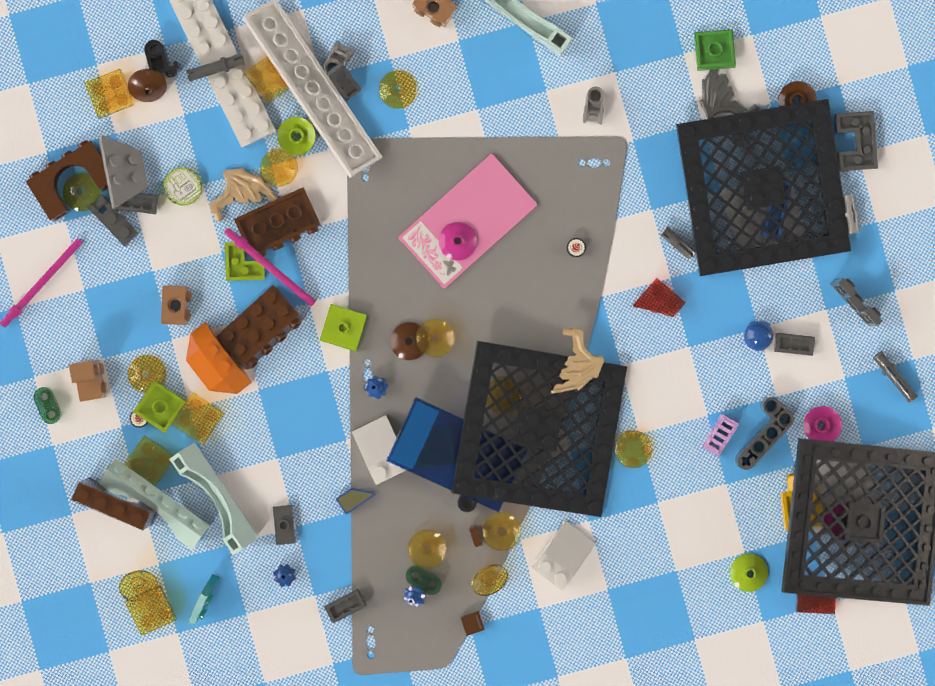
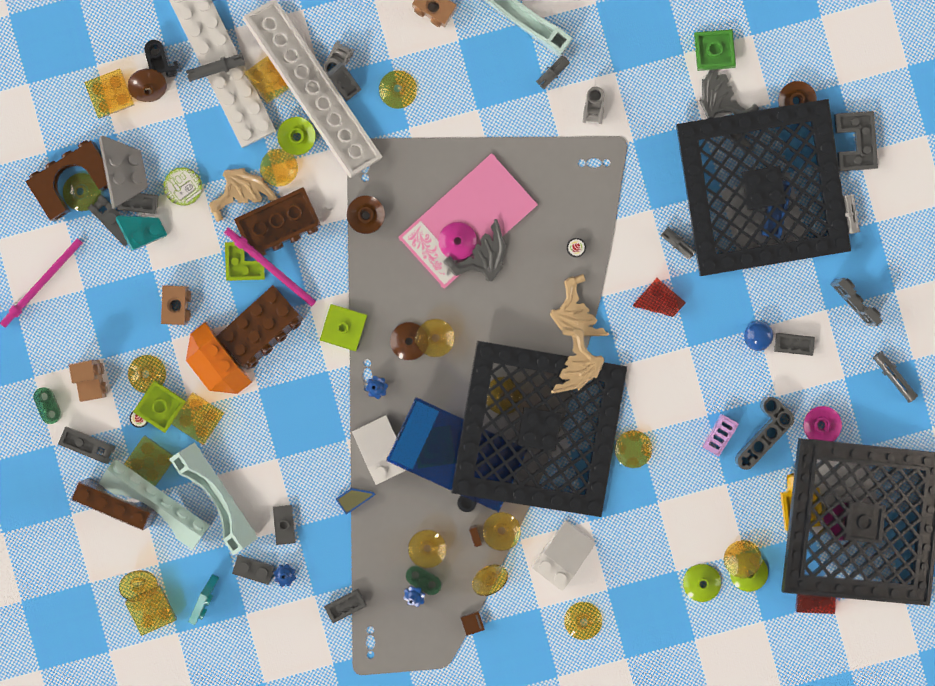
(86, 445): none -> dark grey plate
(140, 230): none -> teal wing
(253, 569): none -> dark grey plate
(358, 207): none -> reddish brown dish
(487, 257): none -> dark grey animal
(553, 72): none -> dark grey axle
(575, 314): none -> tan animal
(581, 611): none -> clear yellow dish
(700, 573): none -> lime dish
(742, 559): none -> clear yellow dish

